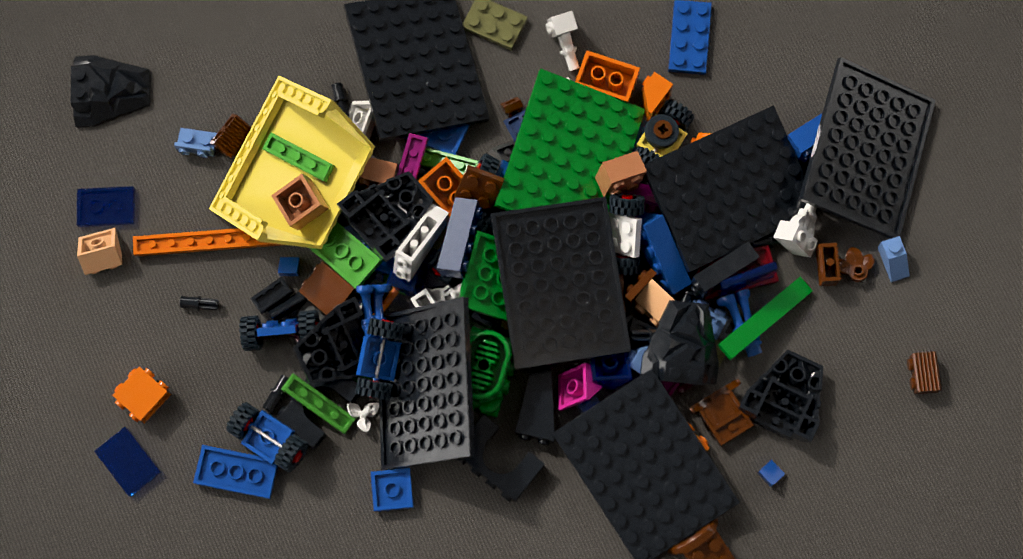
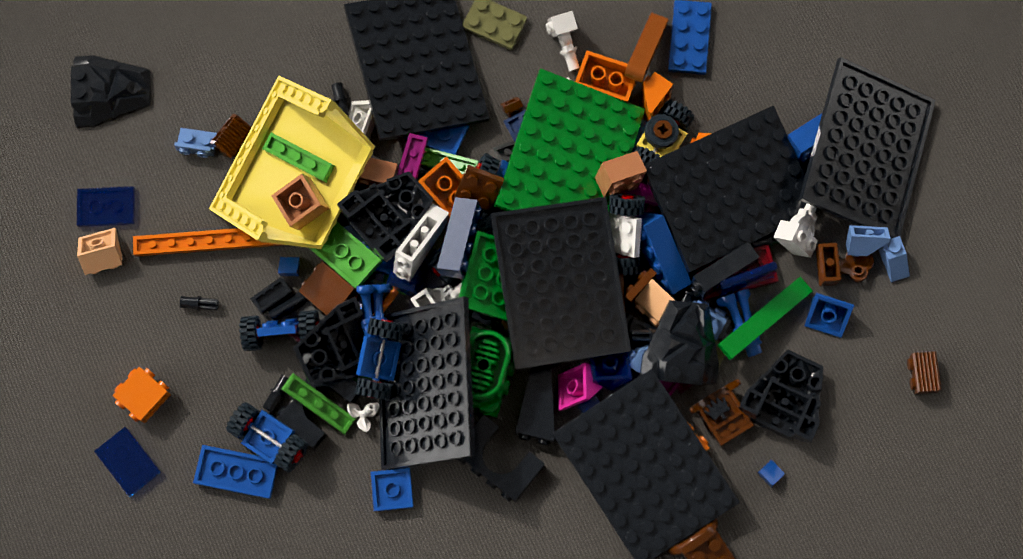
(646, 47): none -> dark orange beam
(717, 409): none -> black piece
(828, 315): none -> blue slope
(866, 239): none -> medium blue slope

